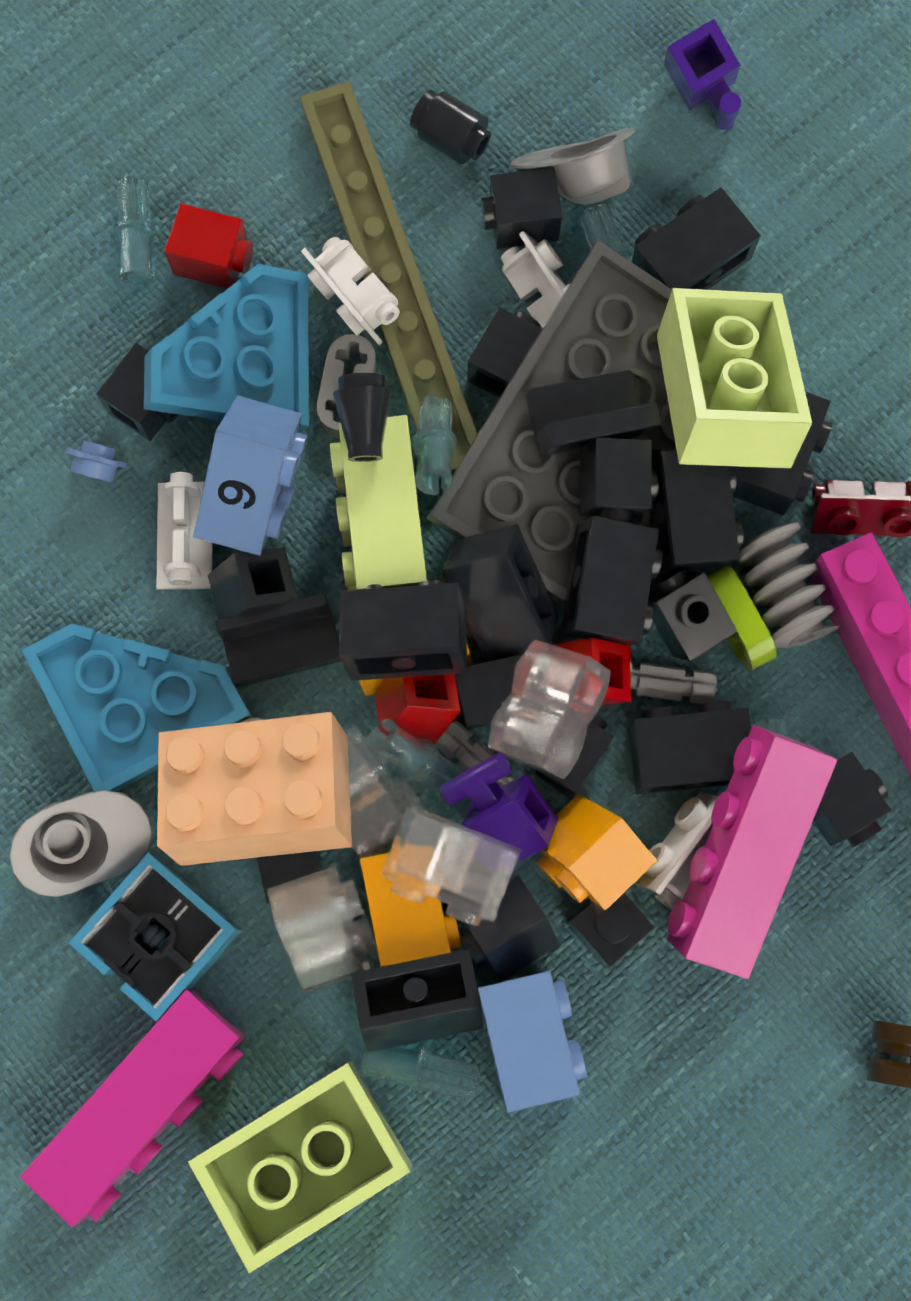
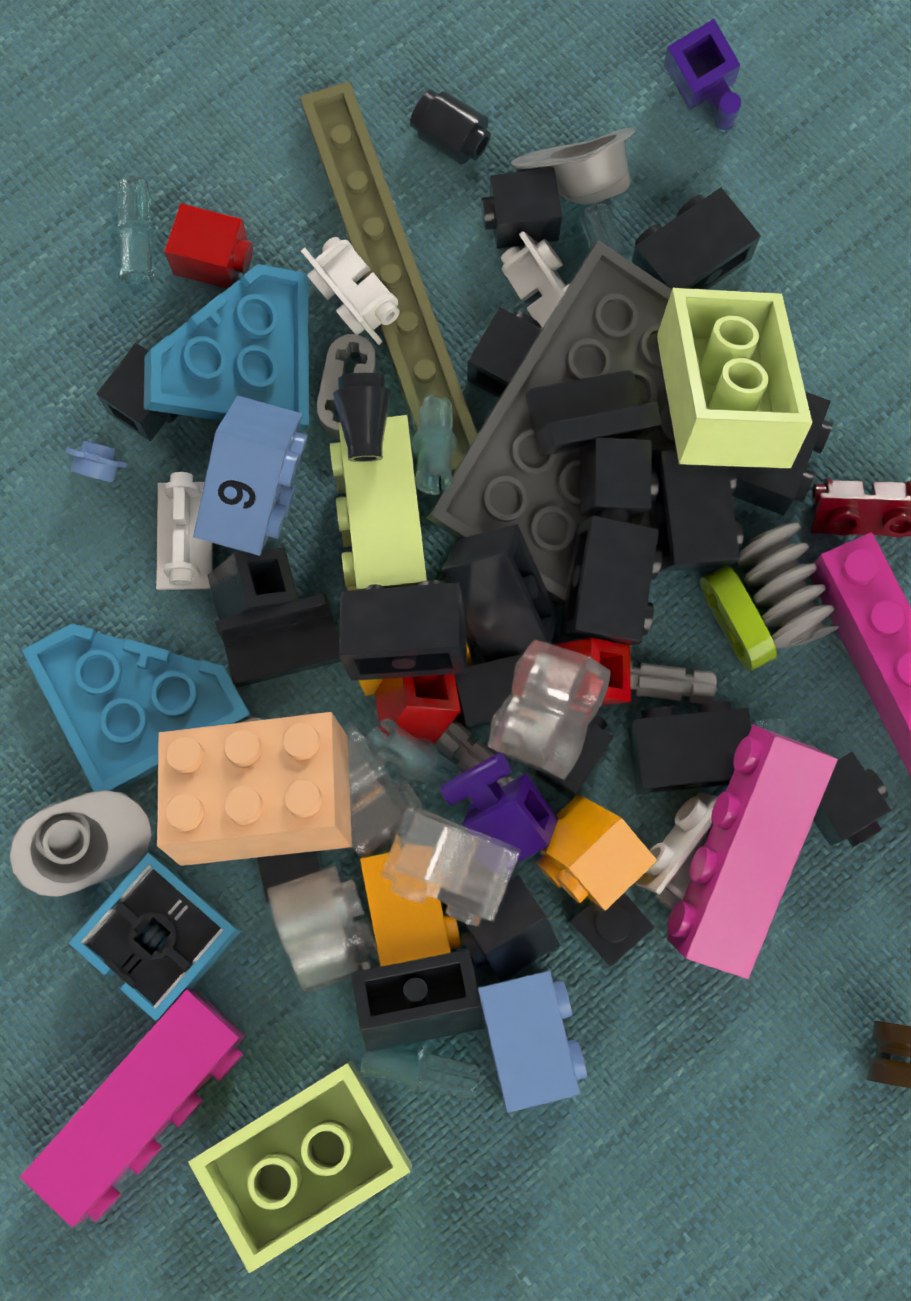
(689, 613): black brick -> none

